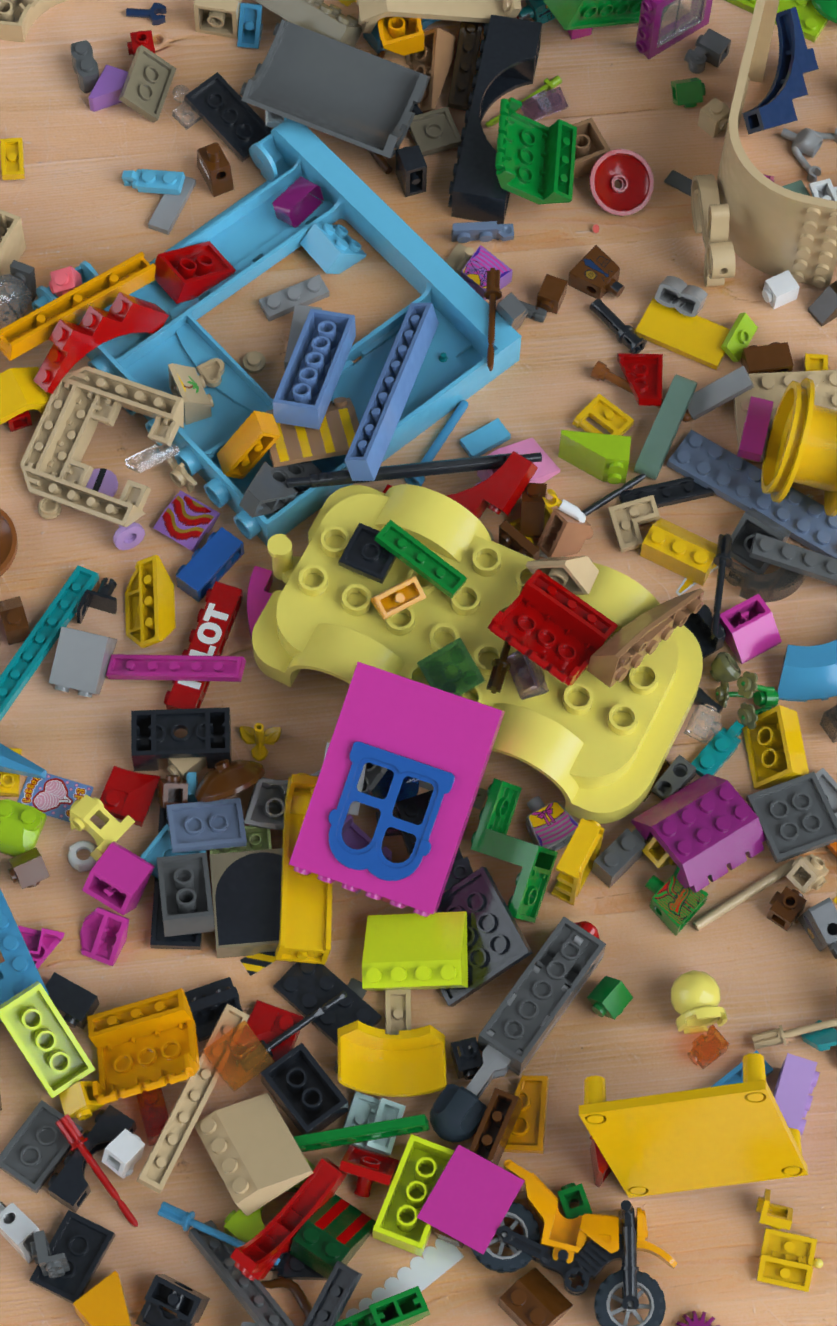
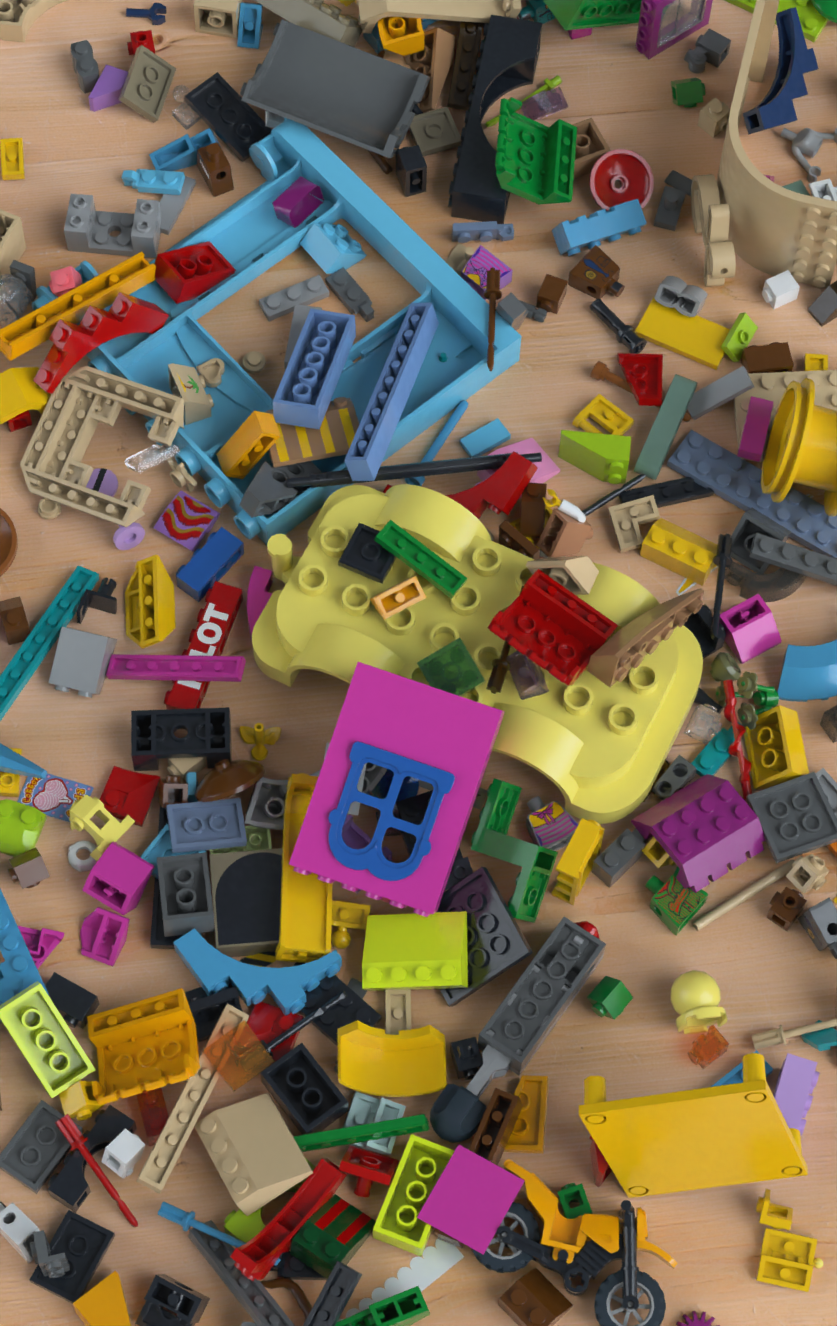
(90, 229): none -> light grey plate
(182, 152): none -> dark azure slope
(285, 984): none -> dark azure arch
(346, 916): none -> yellow plate
(350, 294): none -> dark grey hinge
(599, 227): none -> dark azure wedge
(669, 208): none -> dark grey tile
(736, 748): none -> red piece

